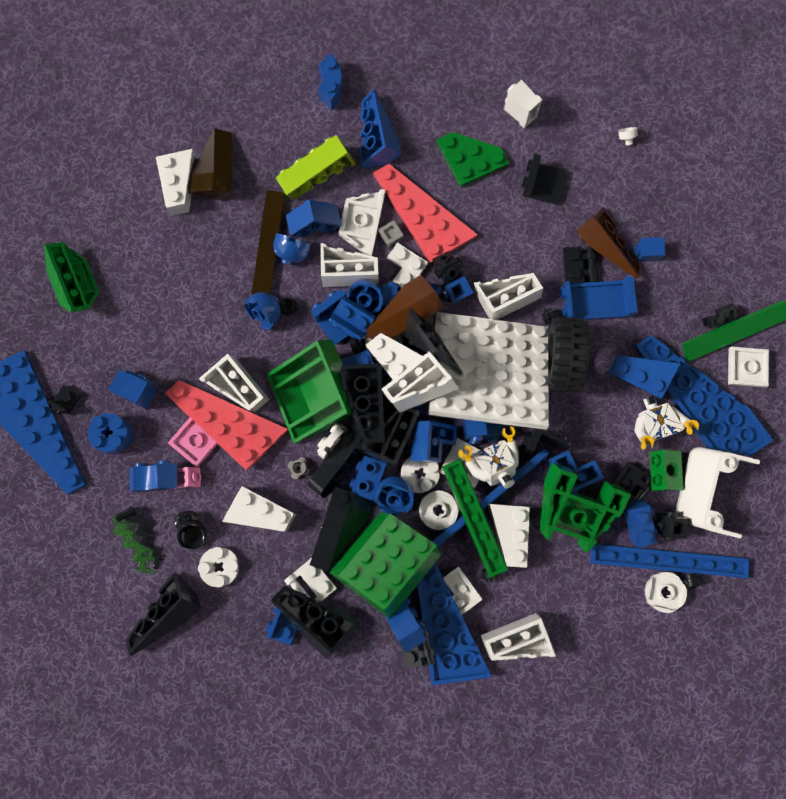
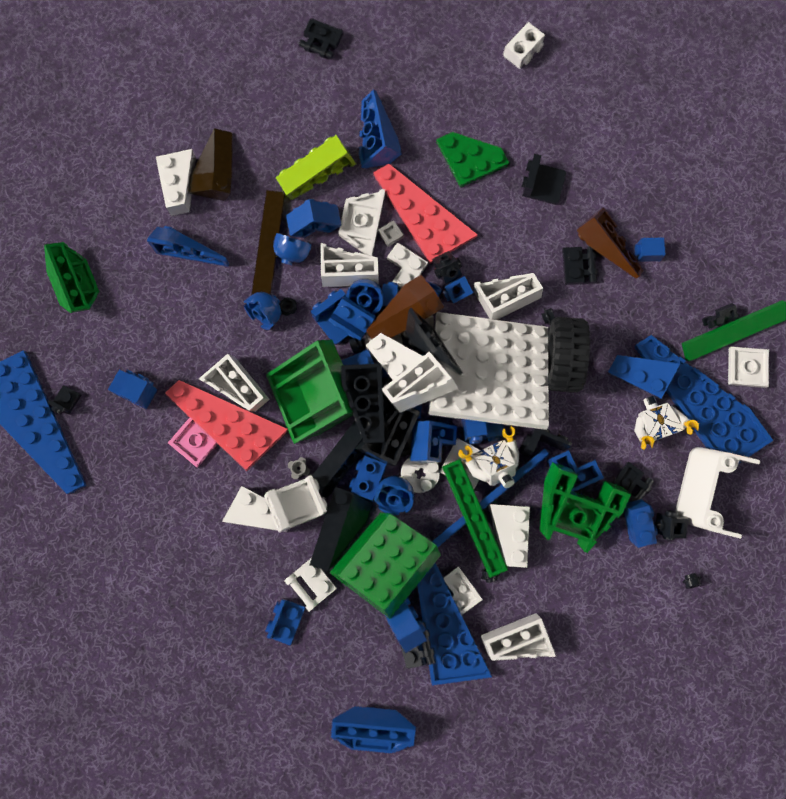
(100, 429): blue brick -> none
(139, 547): piece -> none
(153, 477): blue brick -> none
(171, 610): black wedge -> none
(175, 244): none -> blue wedge
(188, 477): bright pink bracket -> none
(190, 530): black hair -> none
(218, 578): white plate -> none
(296, 503): none -> white panel
(317, 622): black wedge -> none
(321, 33): none -> black plate
(327, 444): white plate -> none
(331, 86): blue brick -> none
(373, 730): none -> blue wedge
(448, 504): white plate -> none
(521, 44): none -> white brick
(522, 103): white hips -> none
(599, 299): blue panel -> none
(627, 134): white tile -> none
(666, 470): green brick -> none
(669, 561): blue tile -> none
(677, 592): white plate -> none

